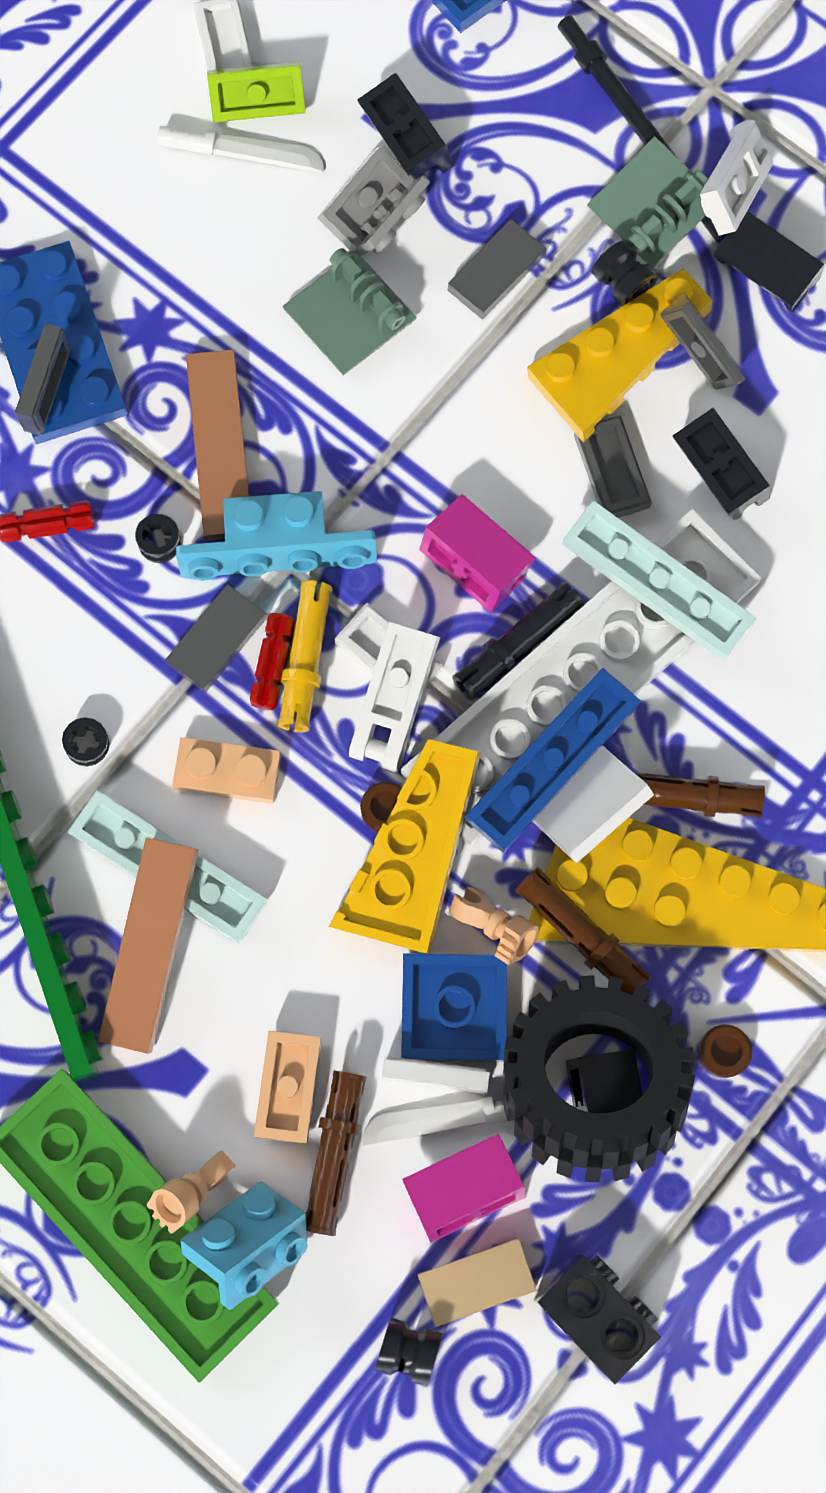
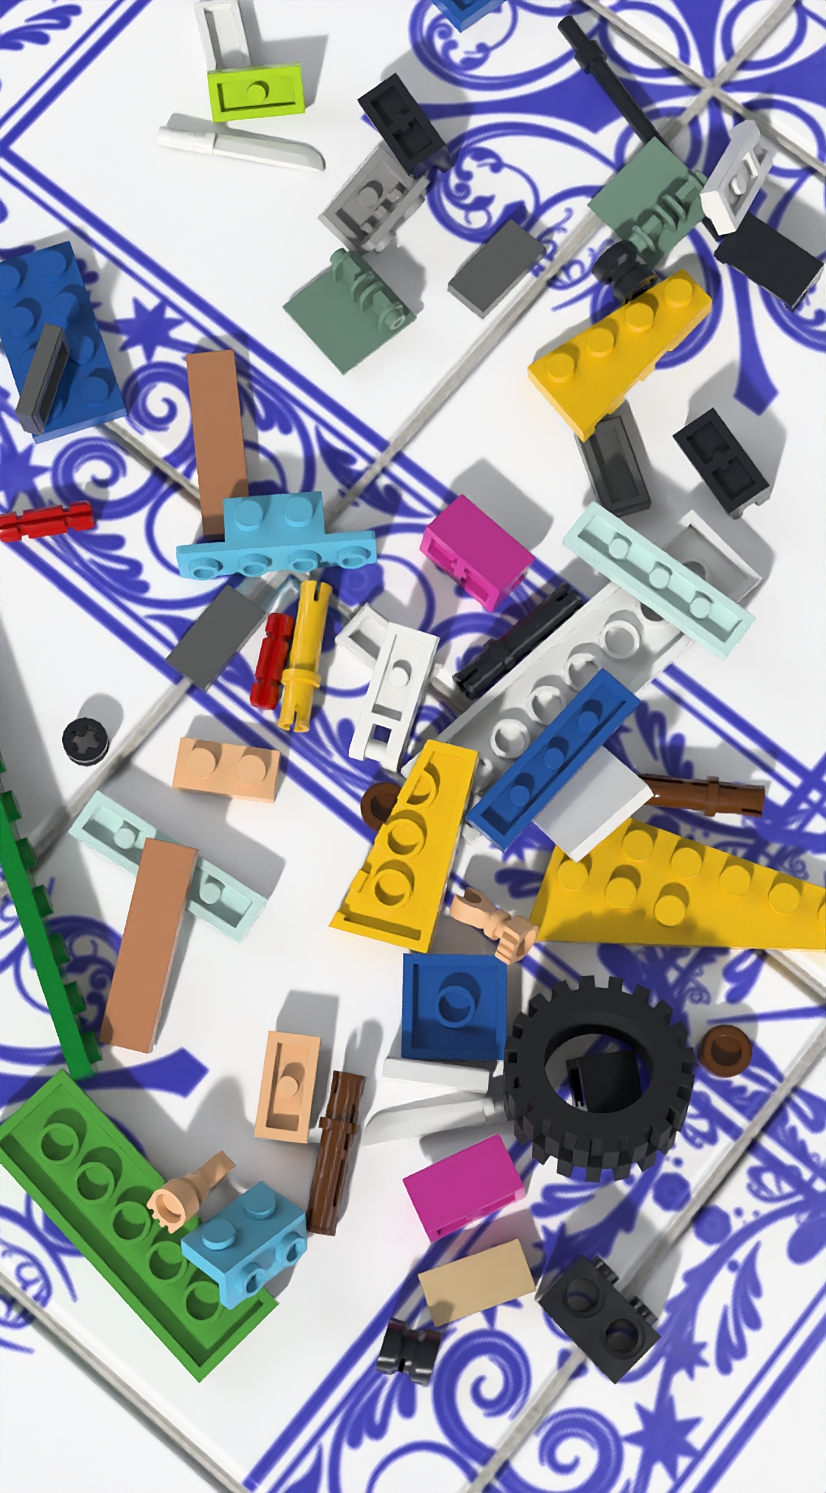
(147, 548): black bush -> none
(575, 926): reddish brown pin -> none
(702, 343): dark grey slope -> none

